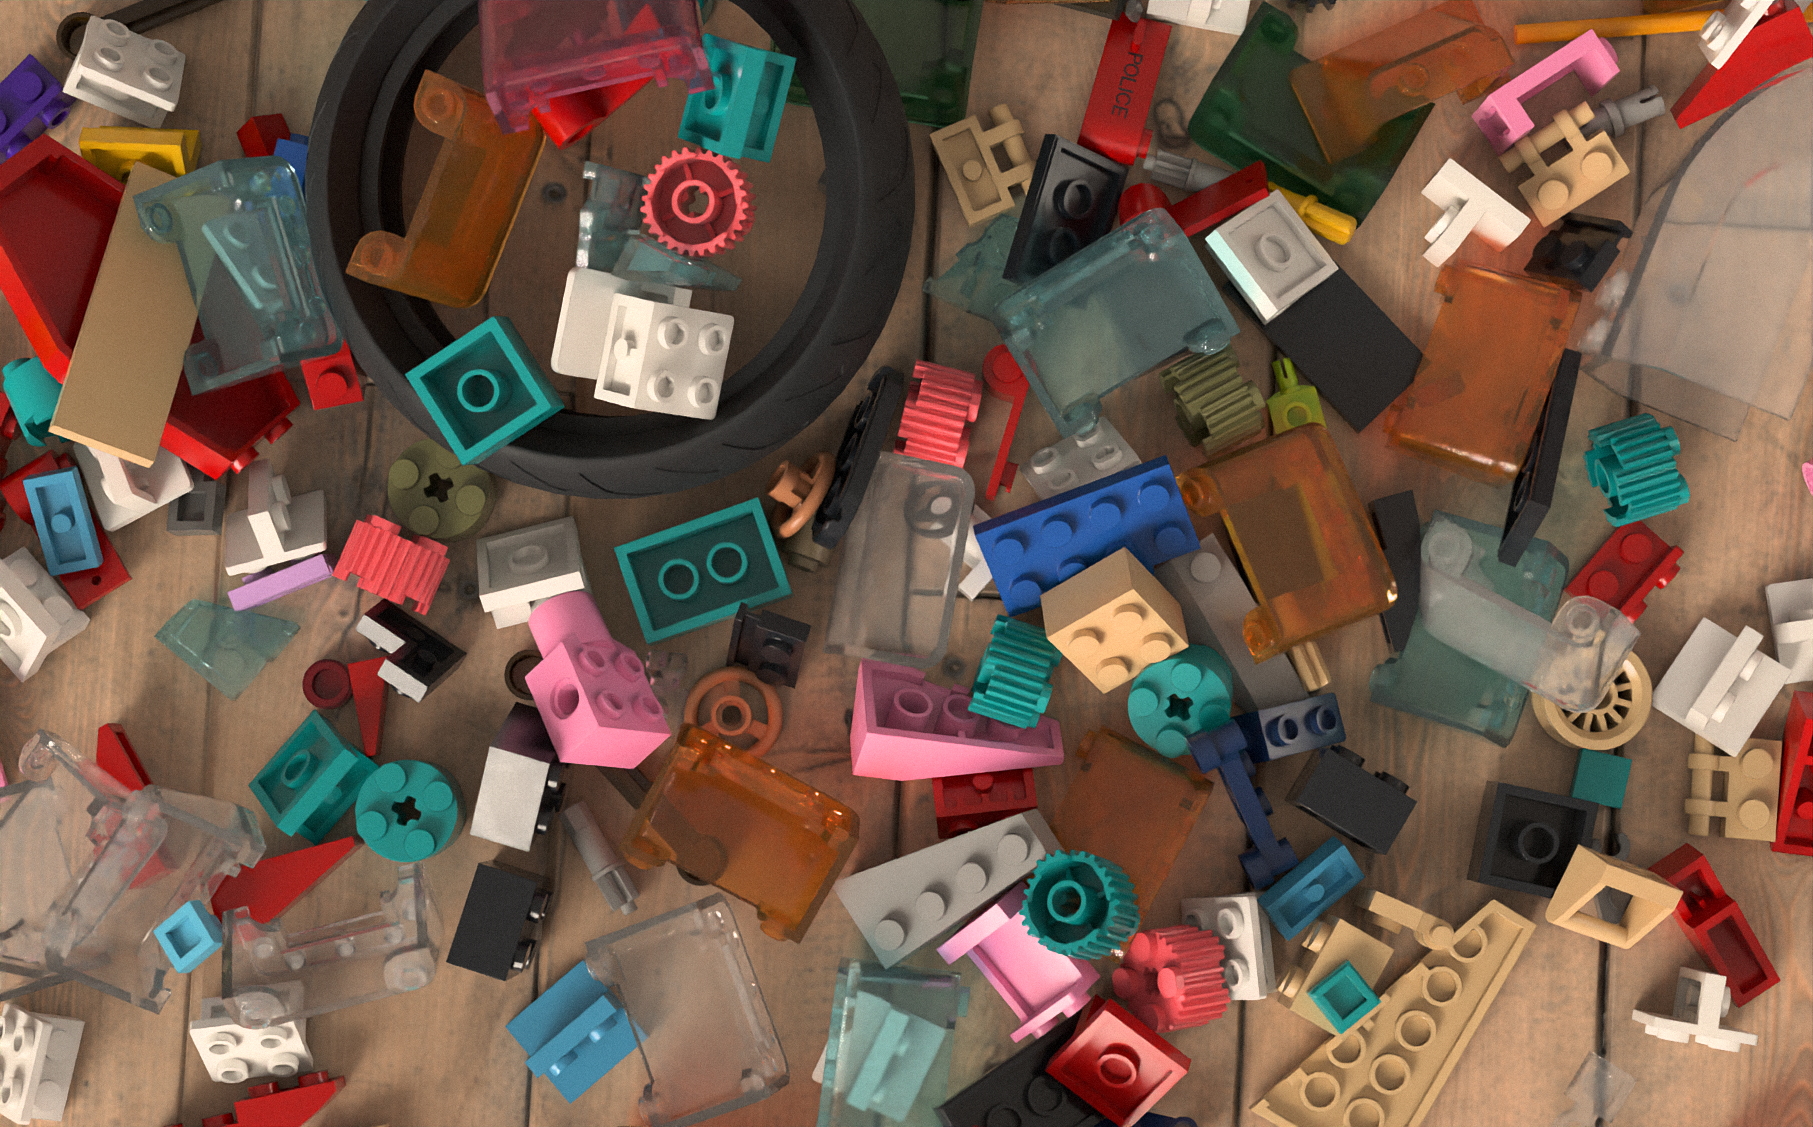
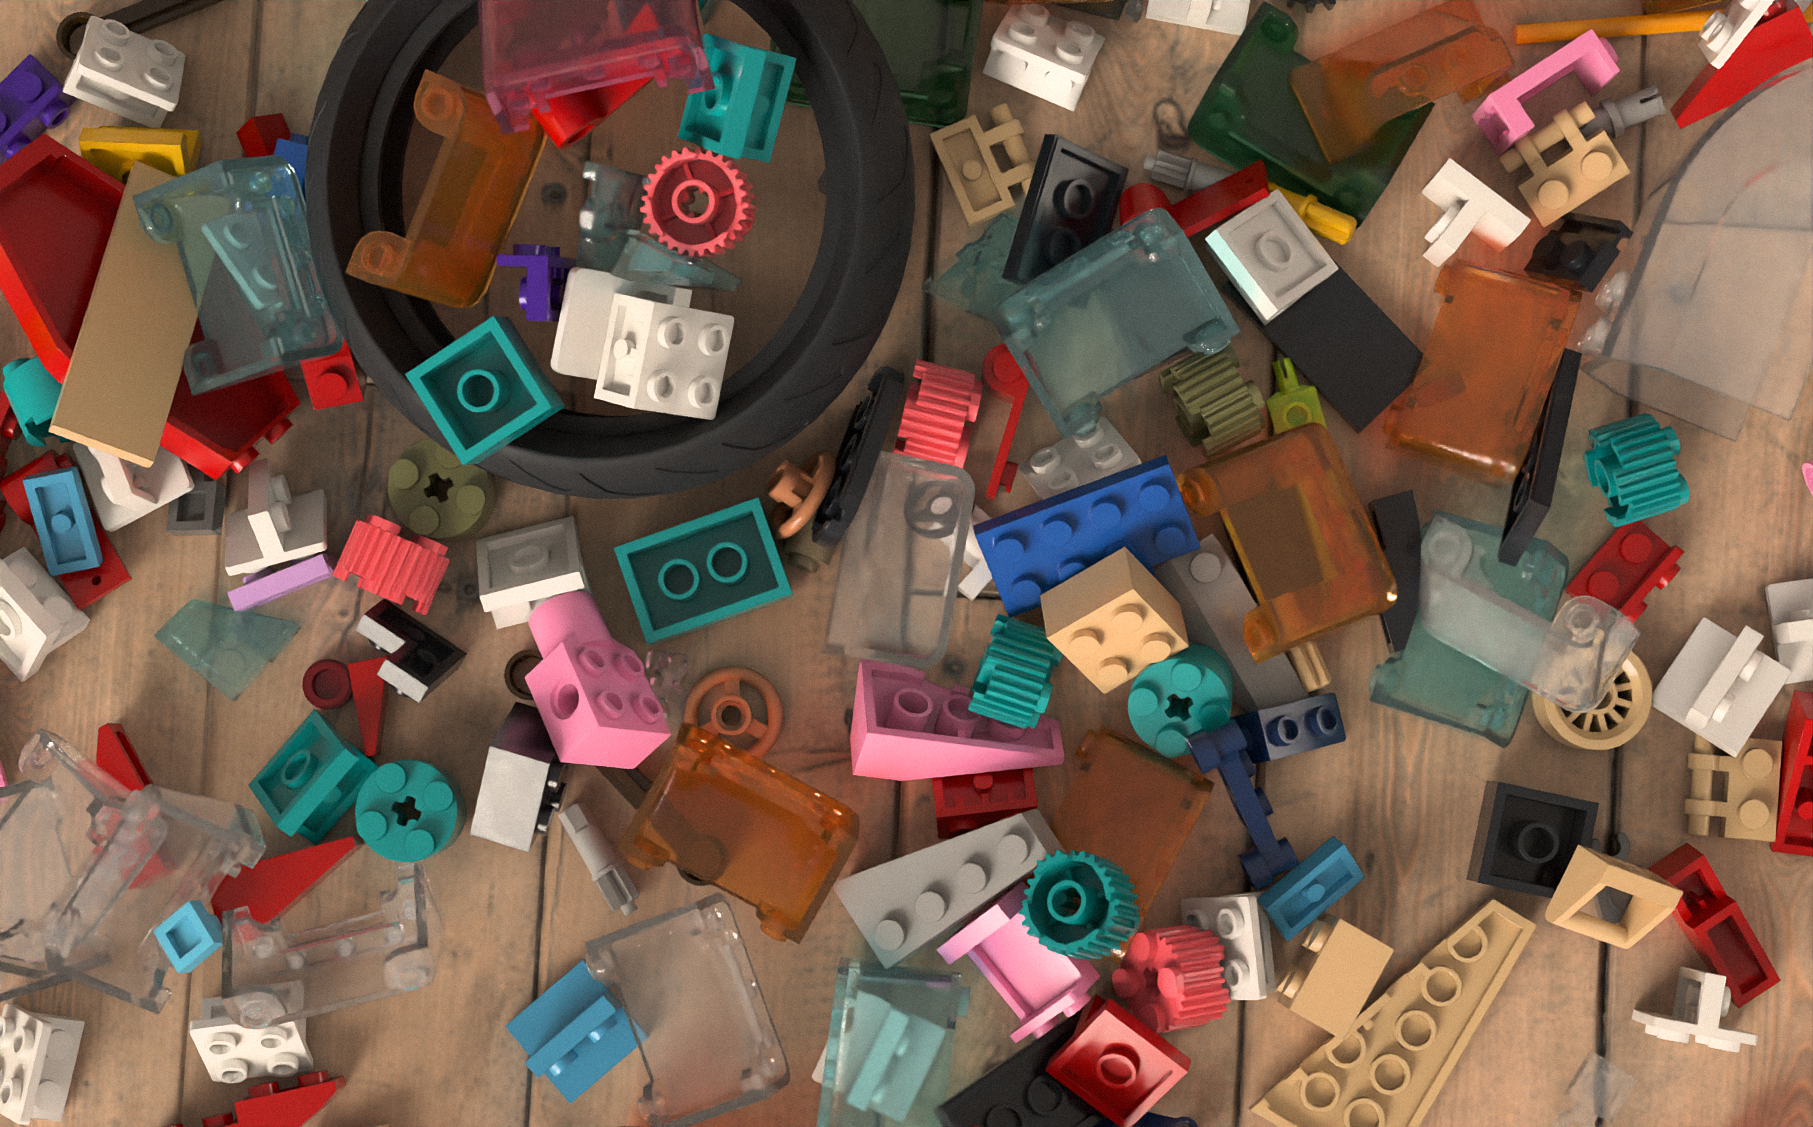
(500, 920): black brick -> none
(546, 279): none -> dark purple bracket
(769, 645): black plate -> none
(1043, 54): none -> white bracket
(1124, 90): red door -> none
(1343, 996): teal tile -> none
(1352, 800): black brick -> none
(1394, 914): tan plate -> none
(1600, 778): teal tile -> none

